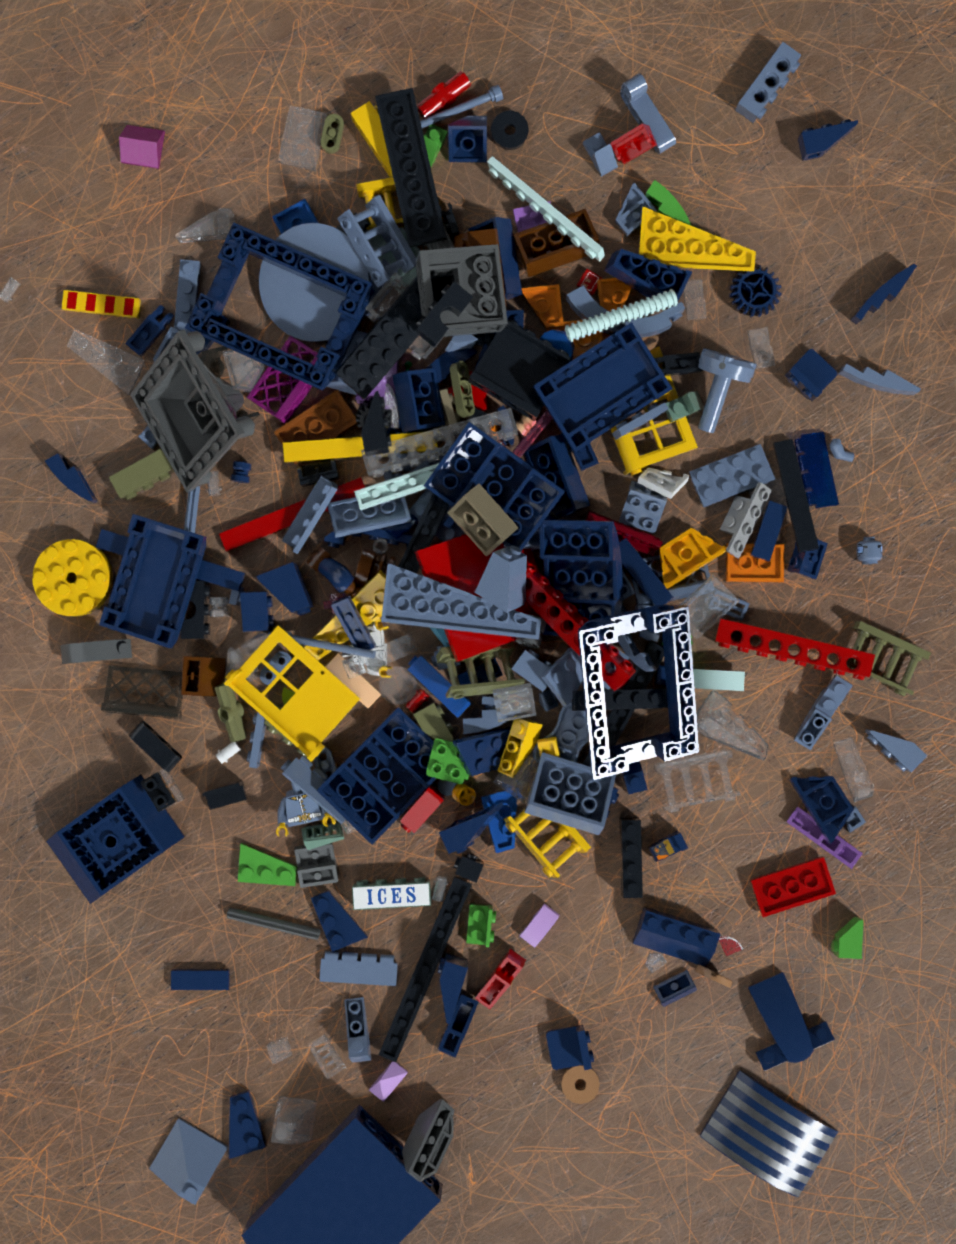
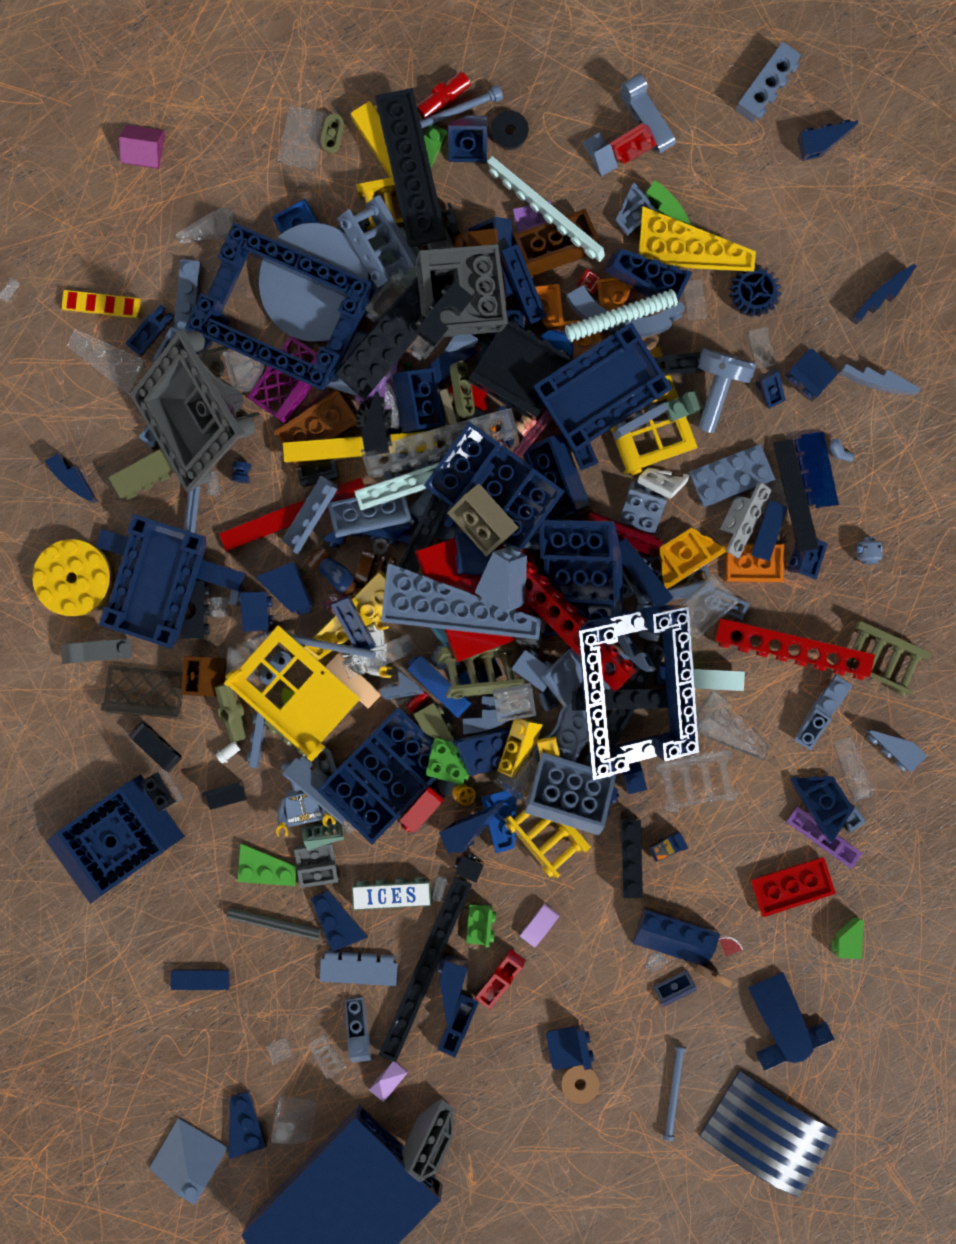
(406, 688): none -> sand blue slope
(469, 557): none -> dark blue slope
(522, 284): none -> dark blue plate
(668, 1135): none -> sand blue bar
(771, 388): none -> dark blue slope

